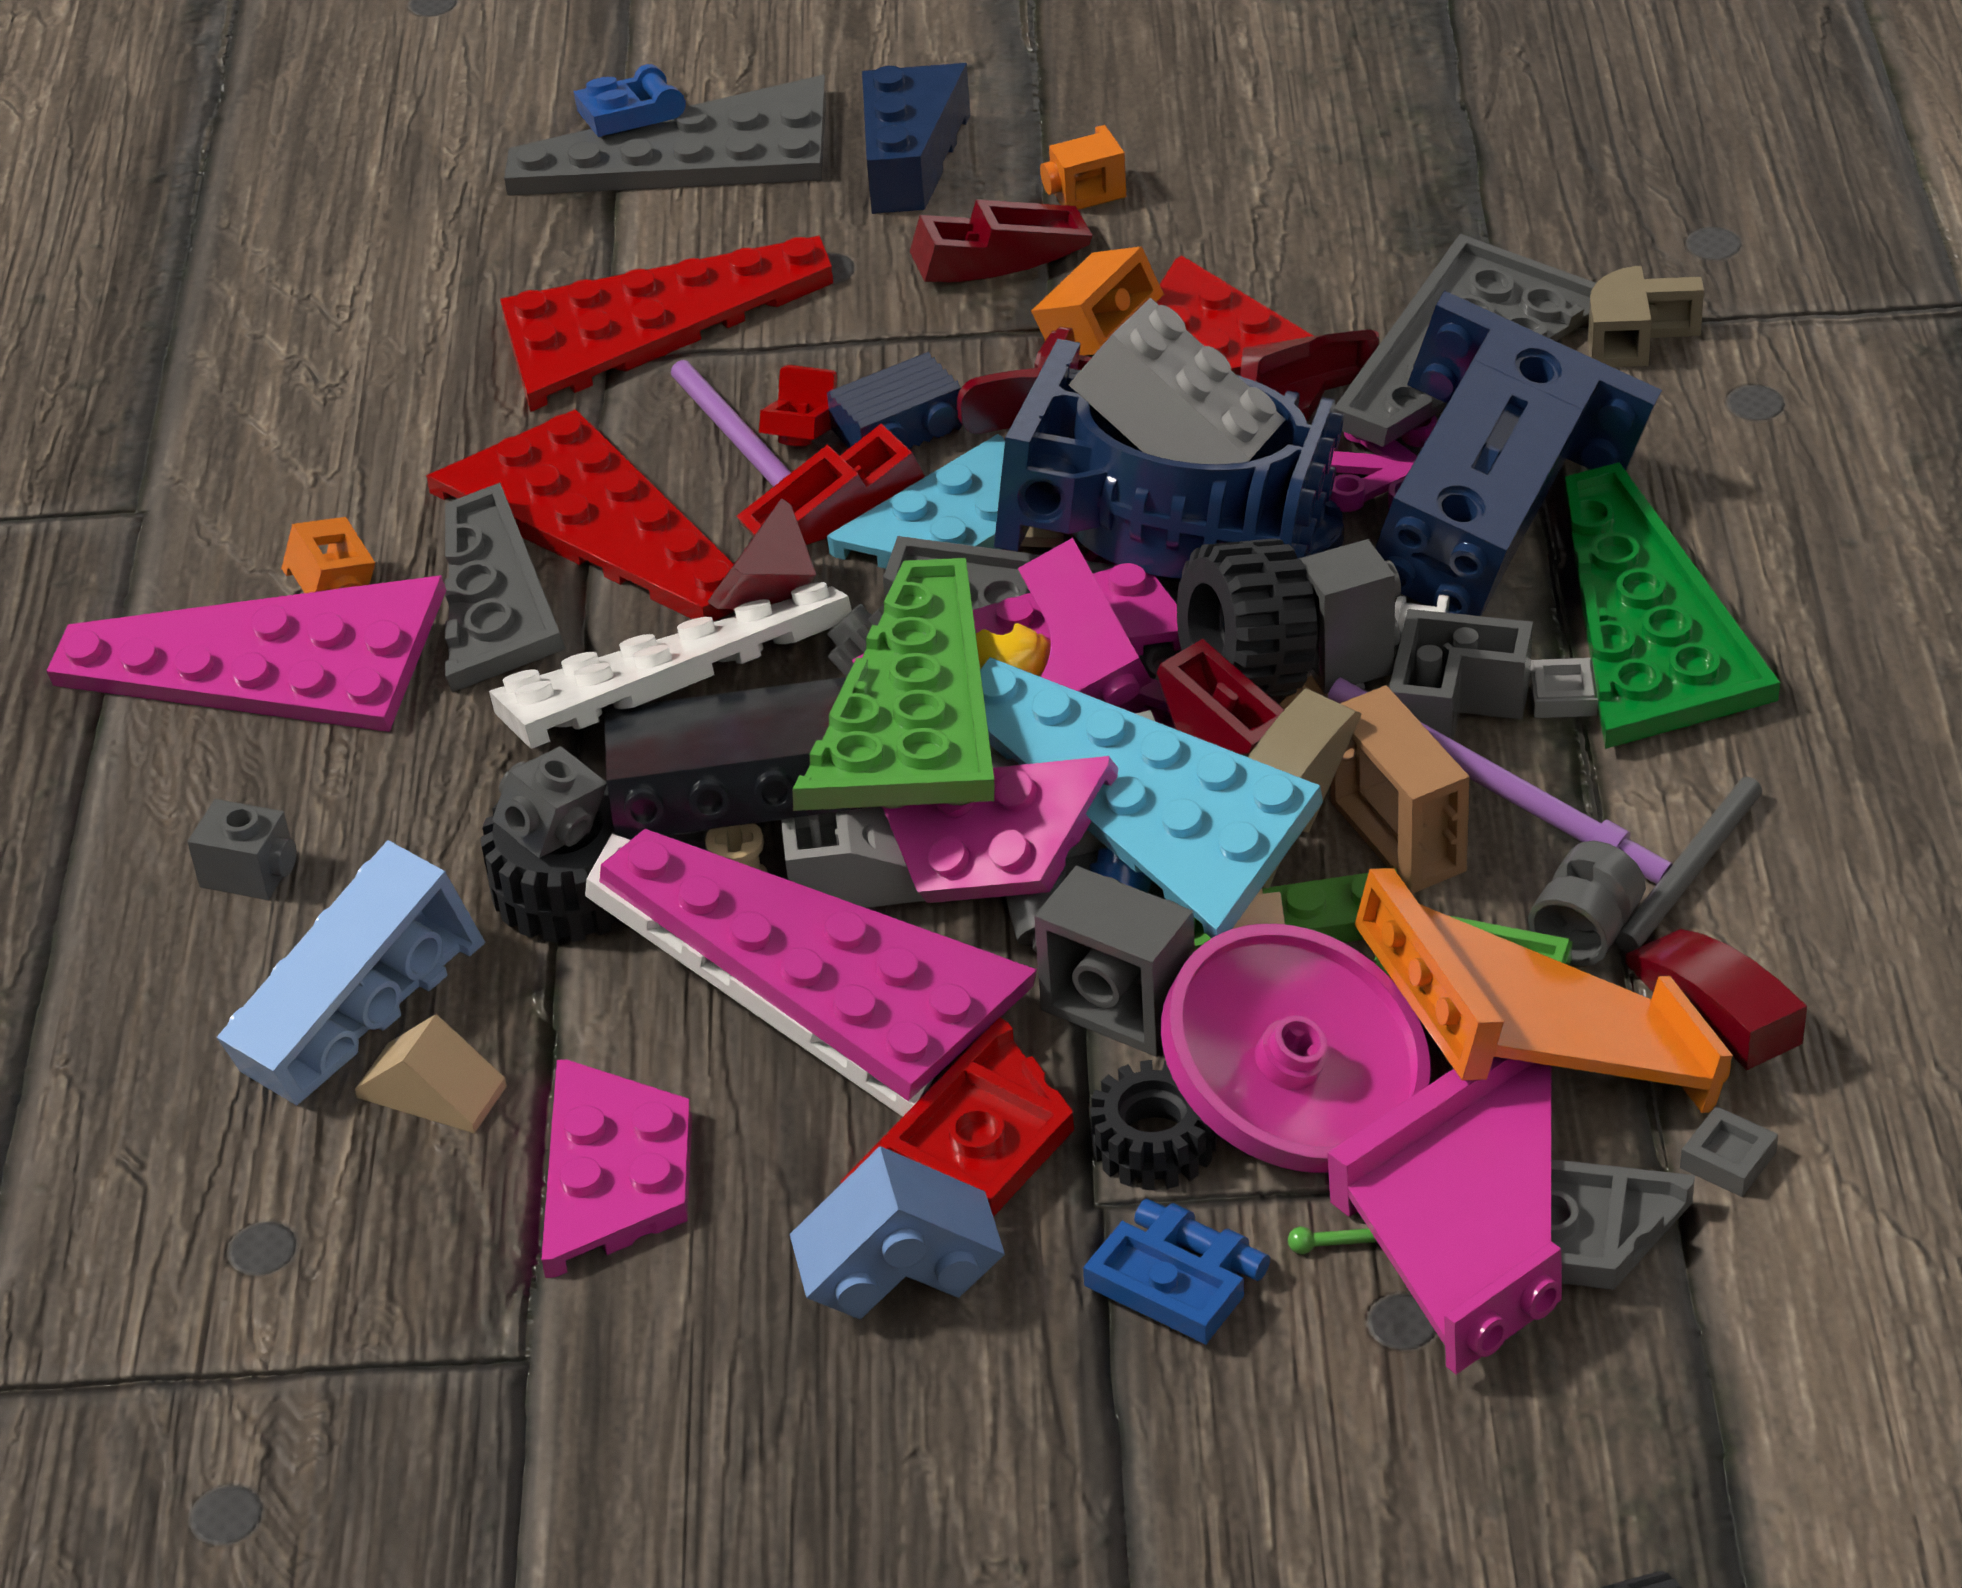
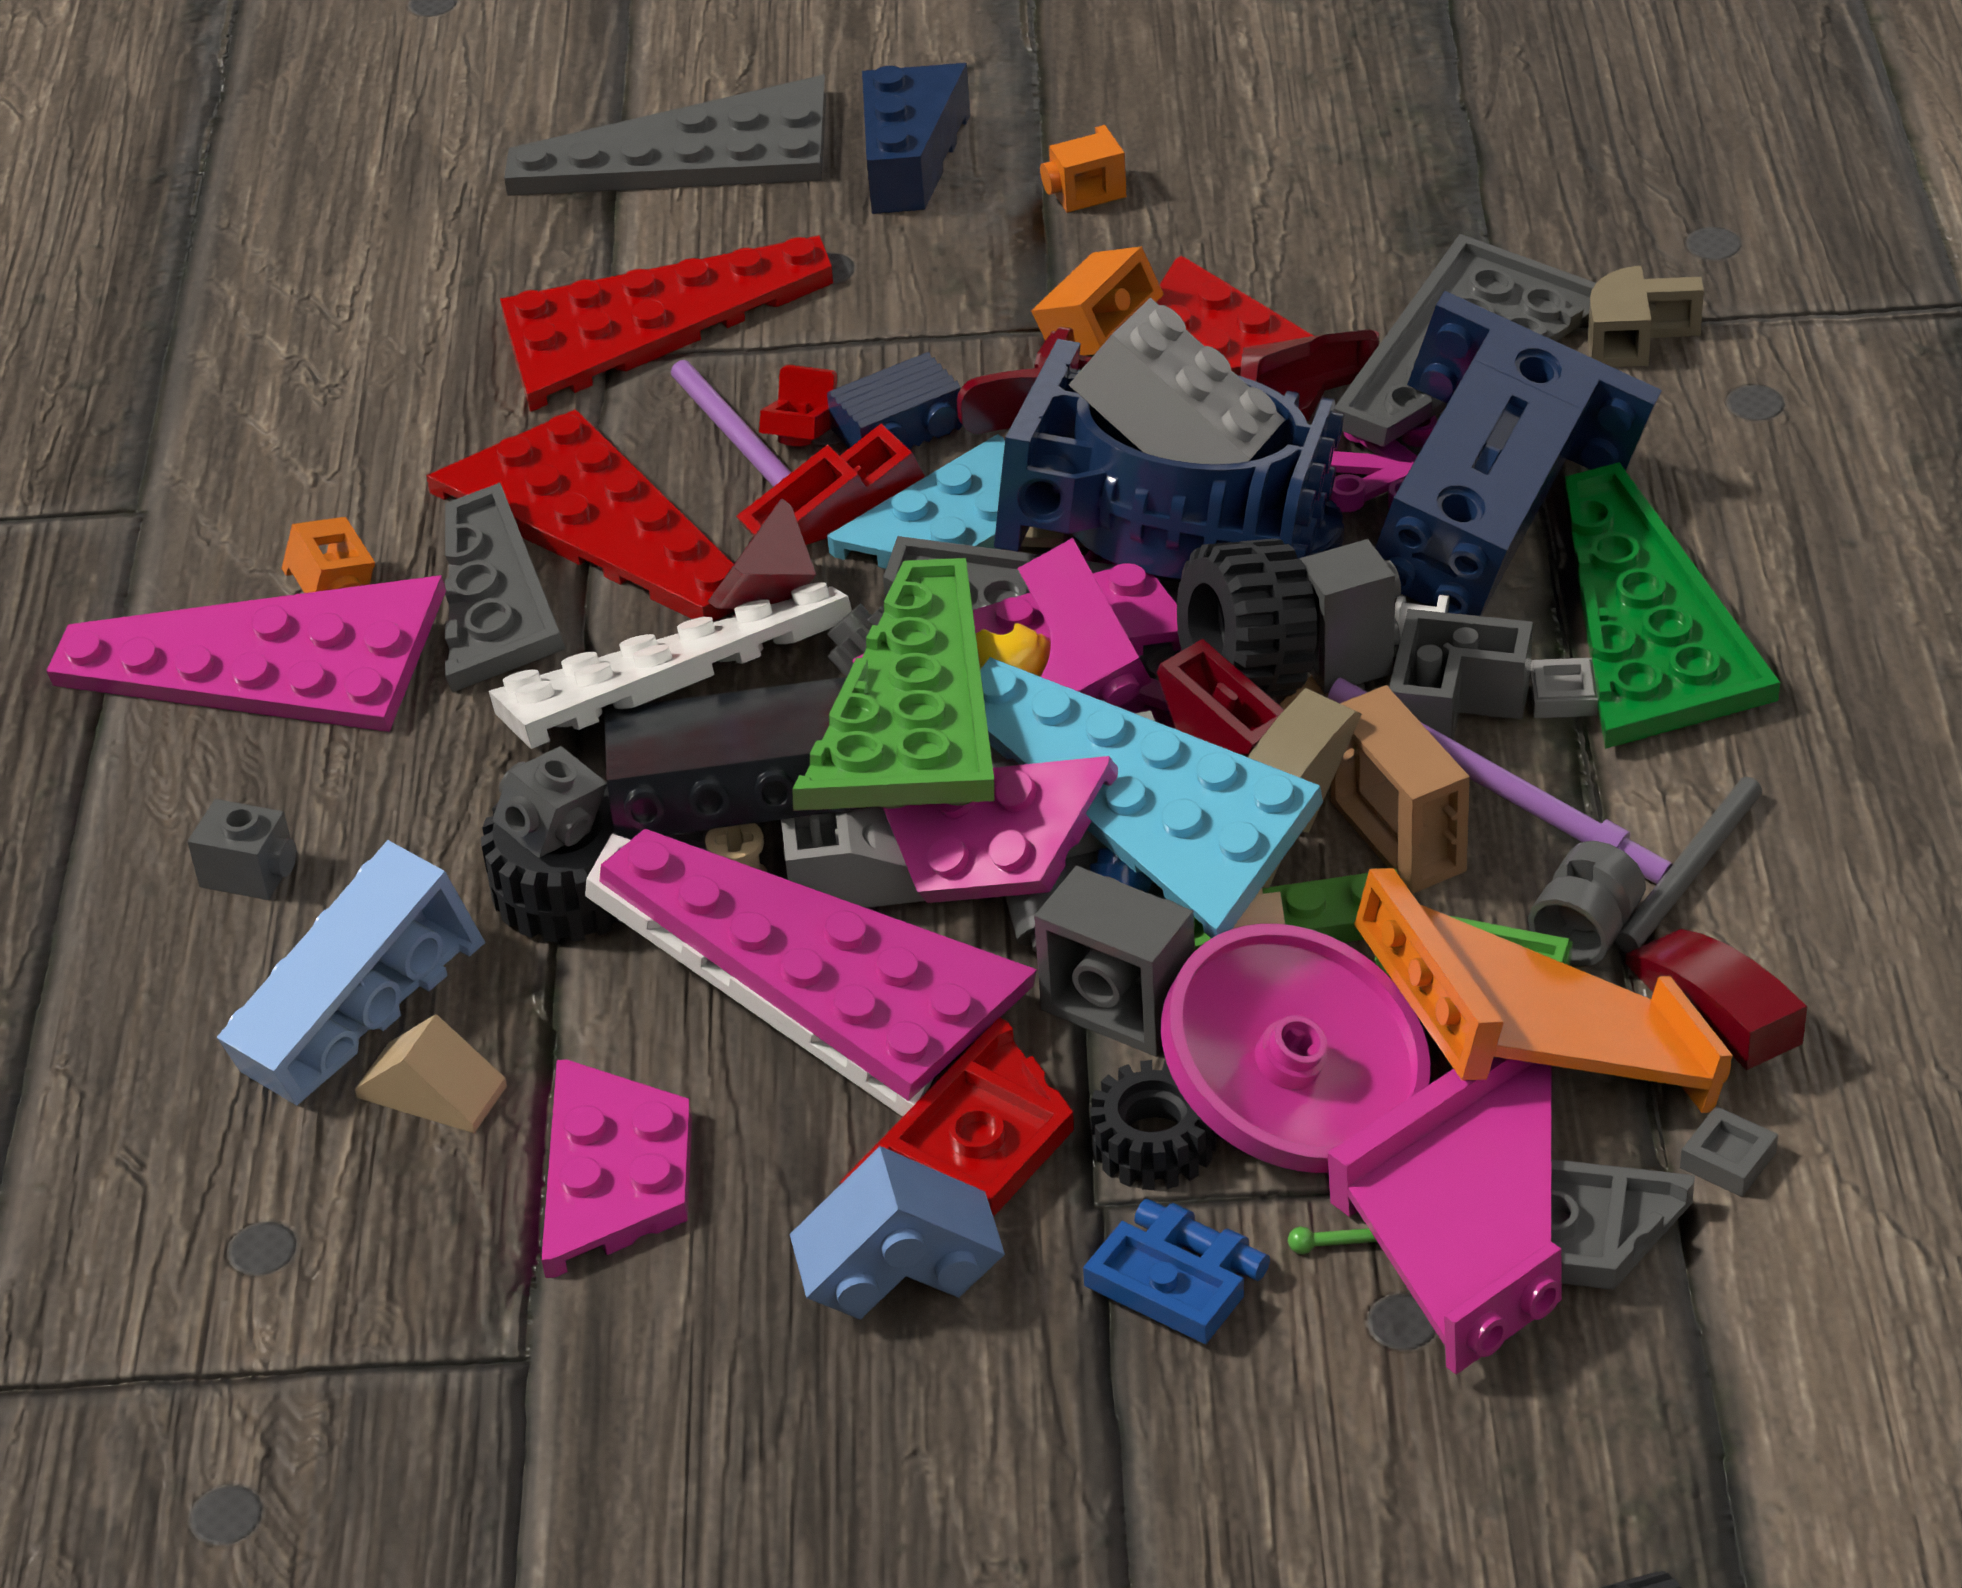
(618, 105): blue plate -> none
(996, 240): dark red slope -> none

